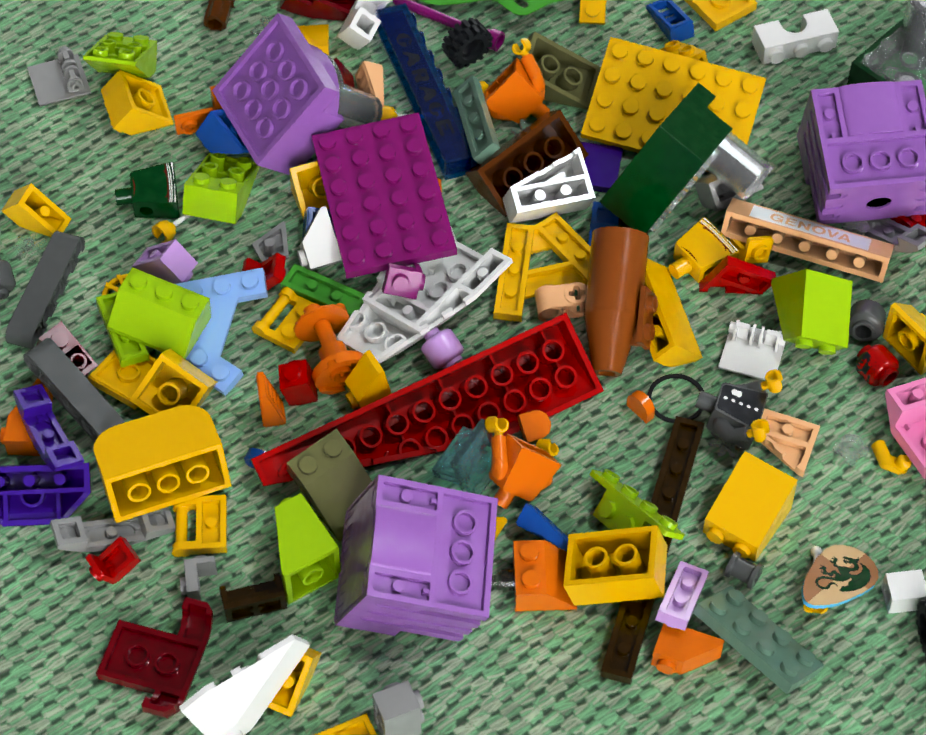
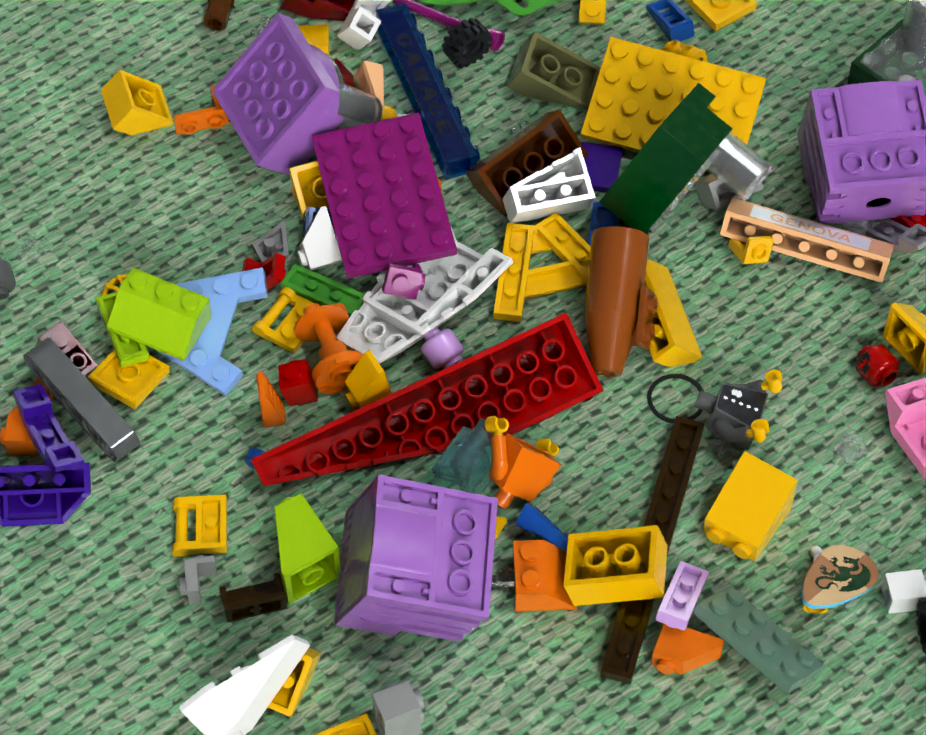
(35, 211): yellow slope -> none
(44, 289): dark grey beam -> none
(59, 78): light grey hinge -> none
(98, 535): light grey slope -> none
(113, 562): red bracket -> none
(123, 53): lime slope -> none
(151, 192): dark green torso -> none
(158, 659): dark red piece -> none
(160, 461): yellow brick -> none
(167, 228): yellow hinge -> none
(167, 262): lavender slope -> none
(172, 384): yellow slope -> none
(219, 134): blue slope -> none
(219, 188): lime slope -> none
(329, 479): olive slope -> none
(476, 119): sand green plate -> none
(517, 89): orange torso -> none
(534, 425): orange tile -> none
(560, 299): light nougat piece -> none
(624, 509): lime bracket -> none
(641, 405): orange tile -> none
(700, 251): yellow torso -> none
(738, 277): red wing -> none
(743, 570): dark grey bush -> none
(751, 350): white hinge -> none
(776, 44): white arch -> none
(790, 439): light nougat wing -> none
(814, 310): lime slope -> none
(866, 320): dark grey head -> none
(897, 465): yellow arm -> none

